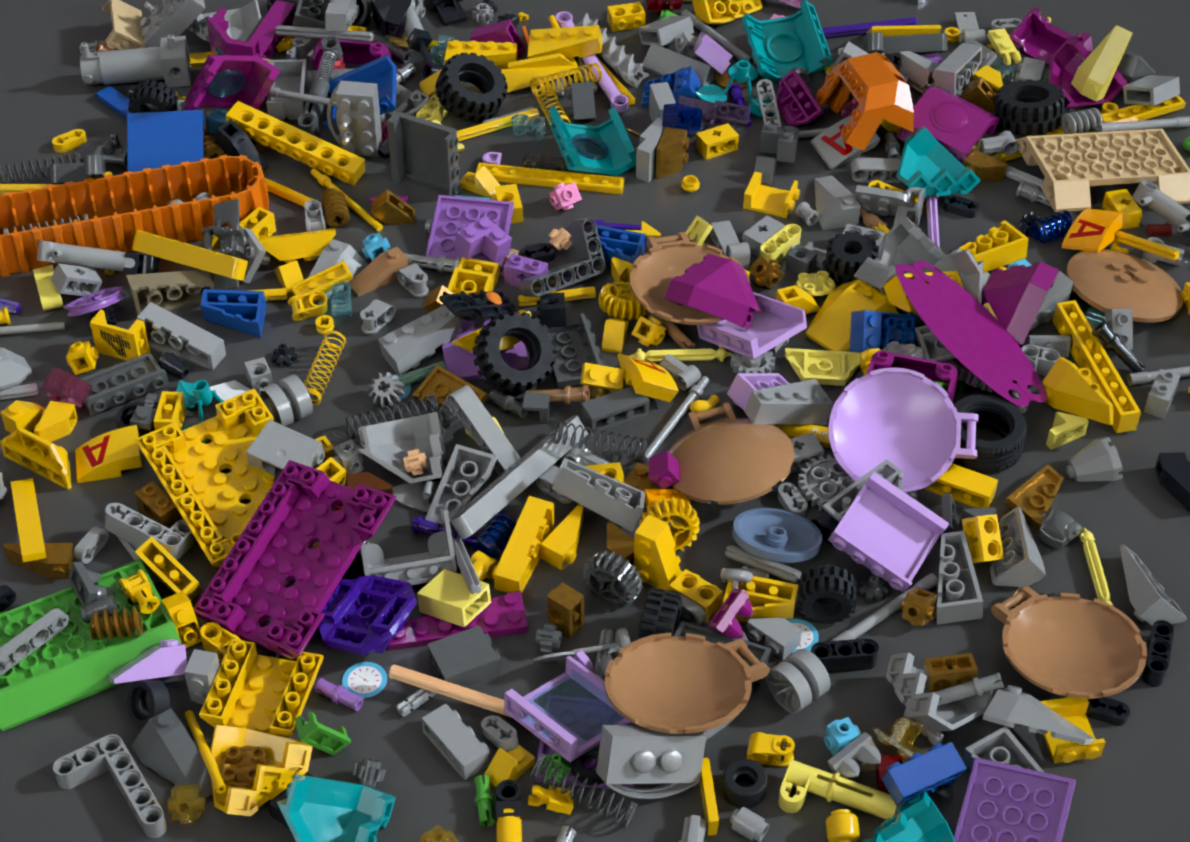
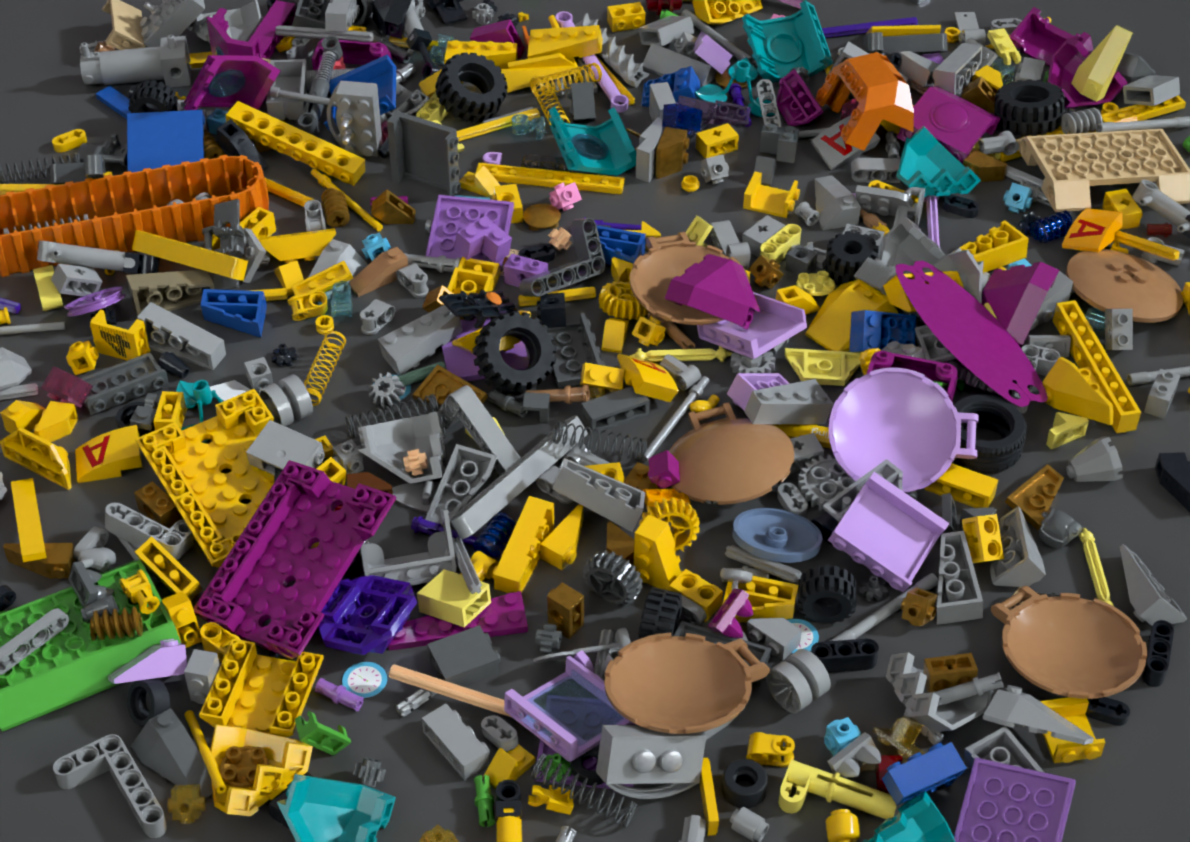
(97, 558): none -> light grey piece
(541, 217): none -> pearl gold dish
(714, 169): none -> light grey brick
(1018, 191): none -> medium azure brick
(1112, 341): black pin -> none

